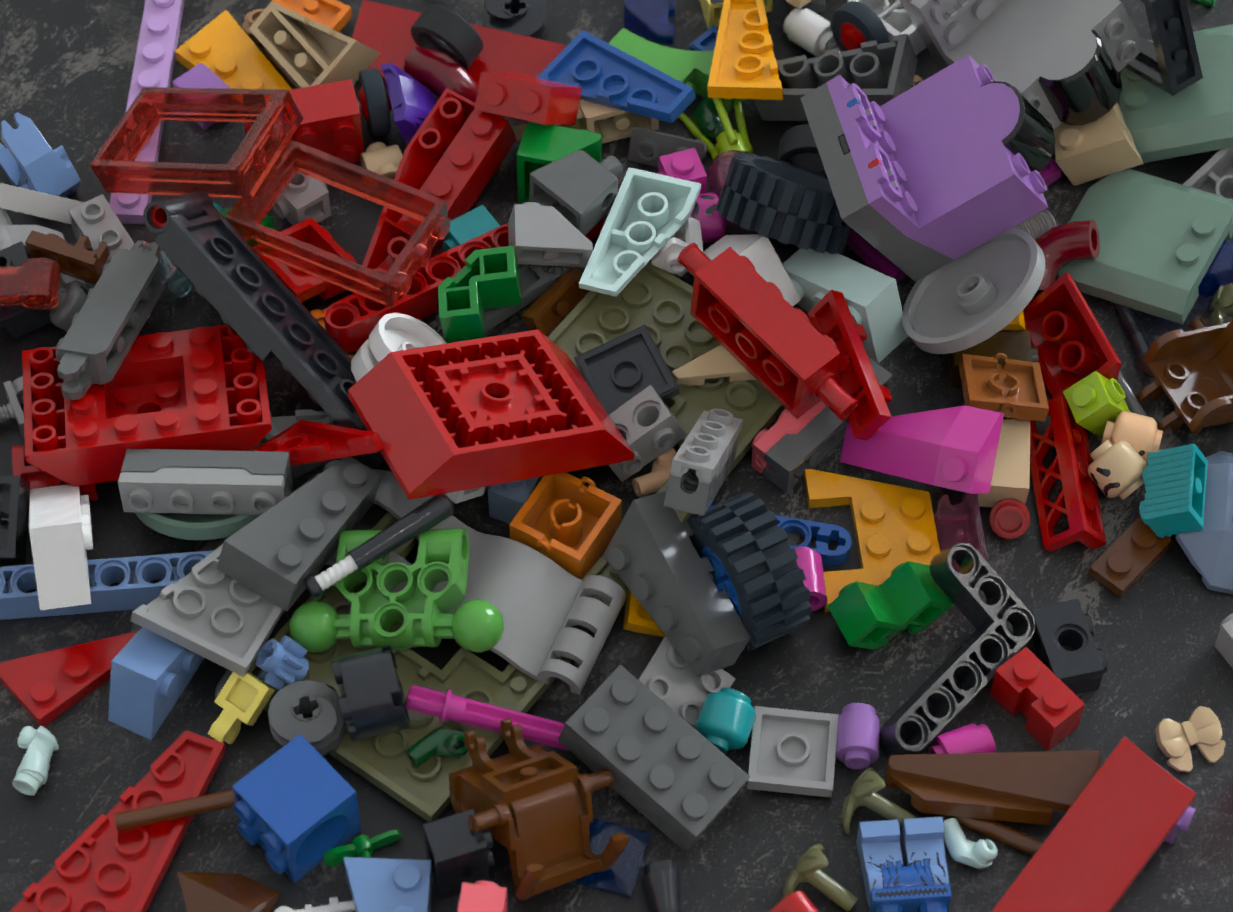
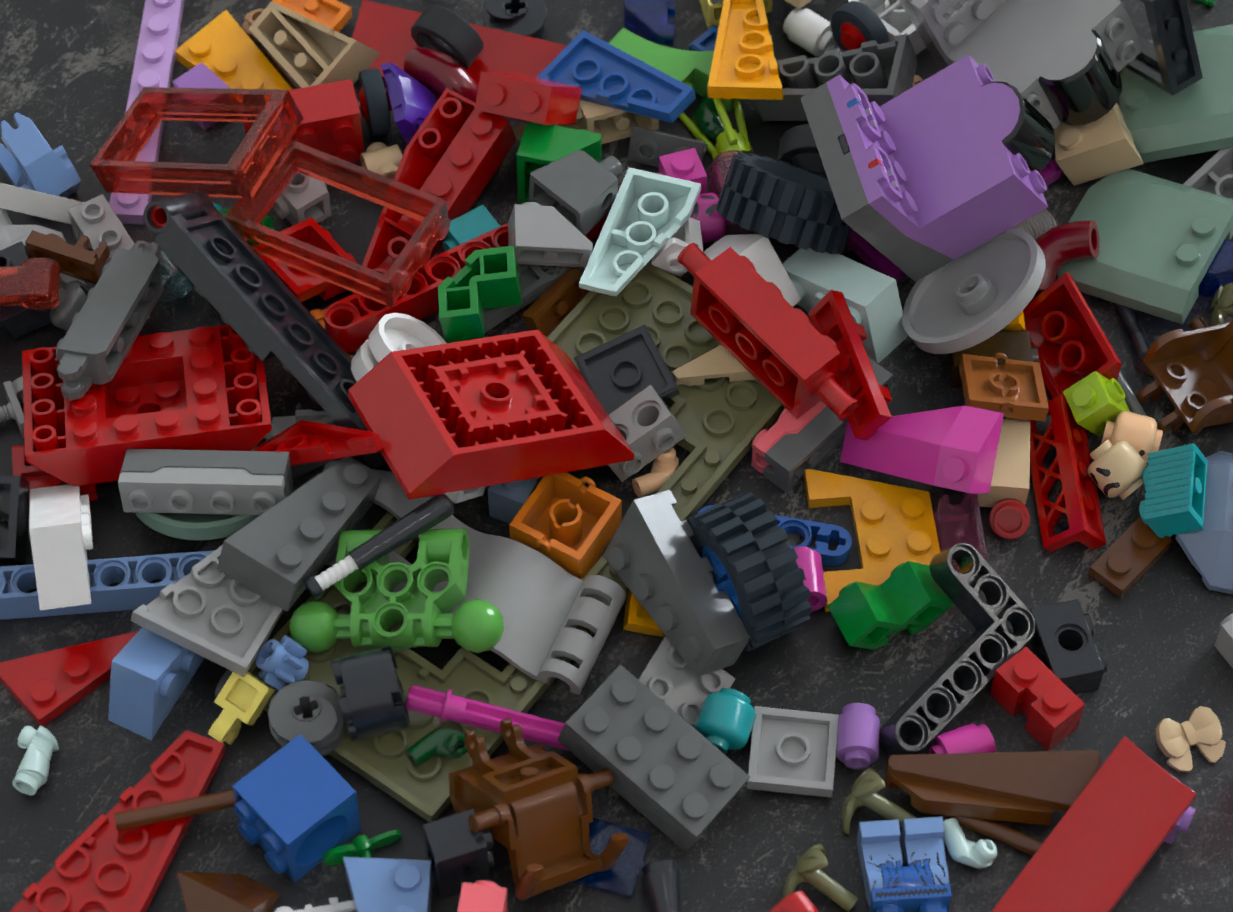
(703, 462): light grey piece -> none

